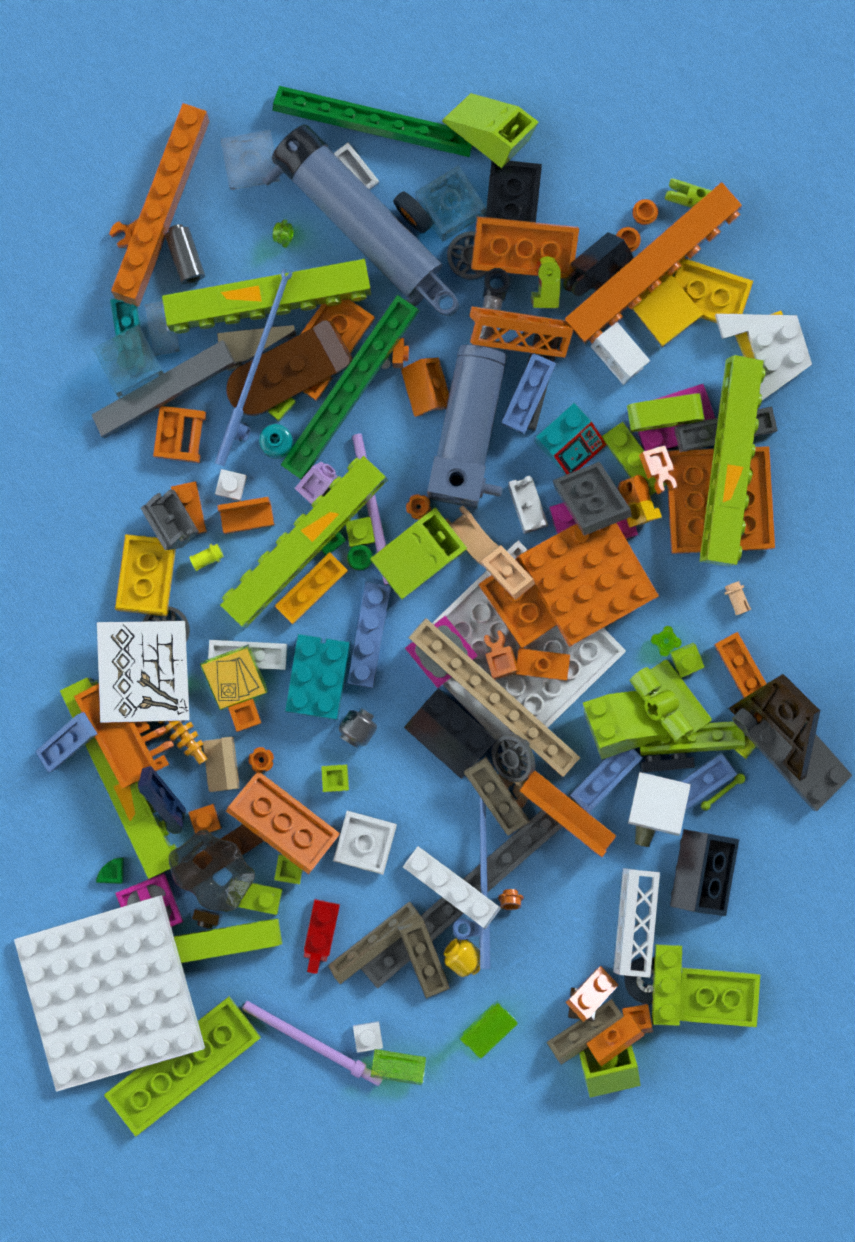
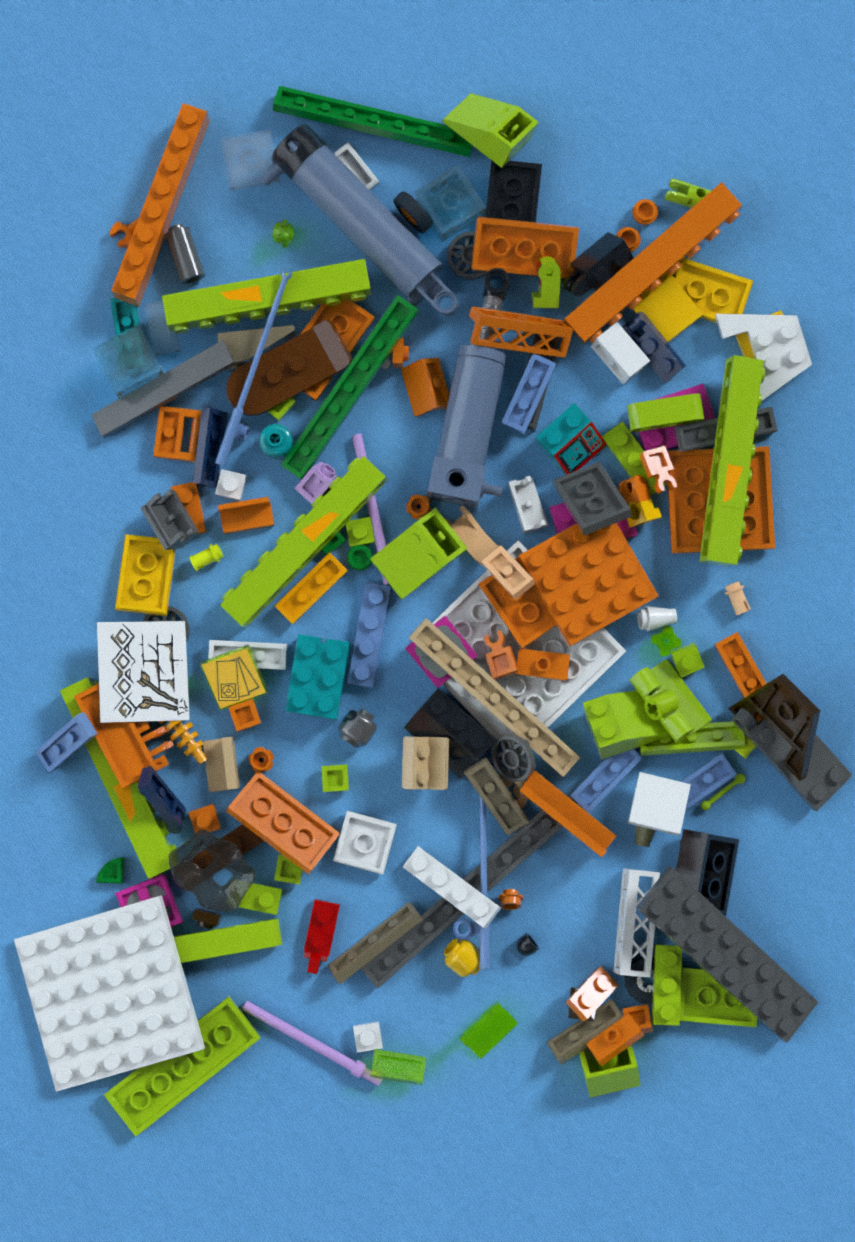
(209, 442): none -> dark blue plate
(423, 957): dark tan tile -> none
(425, 763): none -> tan bracket
(526, 945): none -> black hinge
(655, 347): none -> dark blue plate
(655, 617): none -> white cone
(677, 761): black plate -> none
(727, 954): none -> dark grey plate

